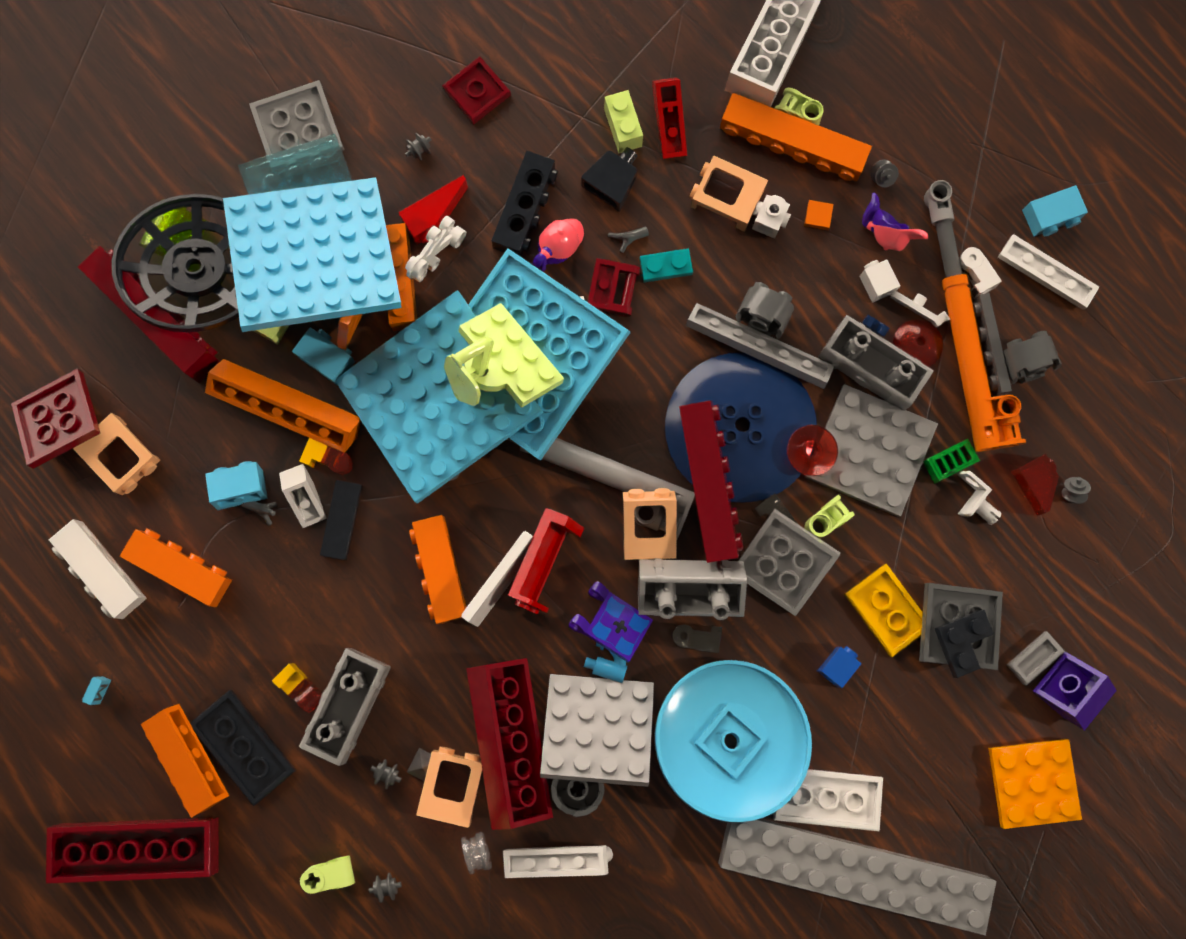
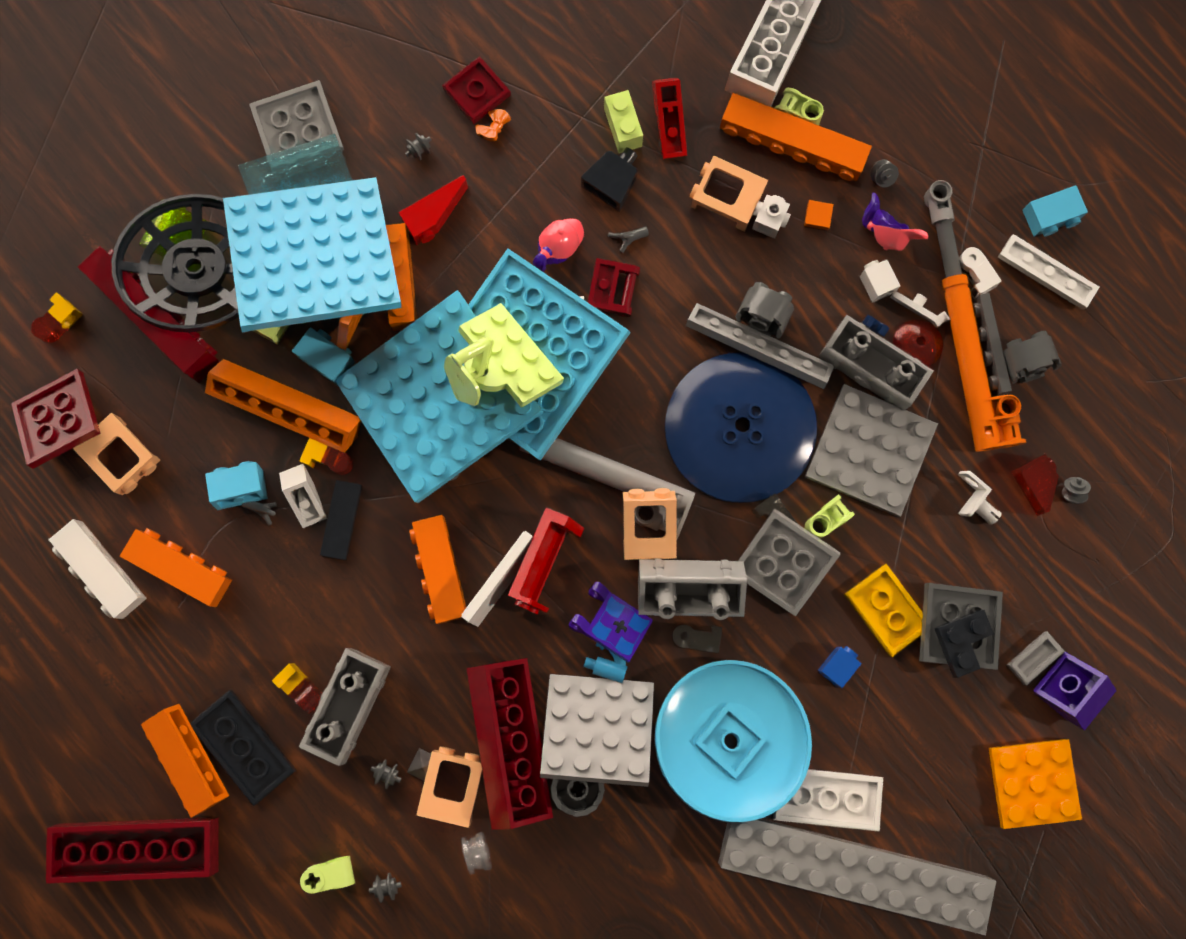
(56, 320): none -> leg
(96, 690): medium azure tile -> none
(438, 240): white plant -> none
(491, 132): none -> orange piece
(532, 167): black brick -> none
(557, 861): white piece -> none
(666, 265): teal plate -> none
(710, 481): dark red brick -> none
(824, 449): clear red dish -> none
(934, 470): green slope -> none

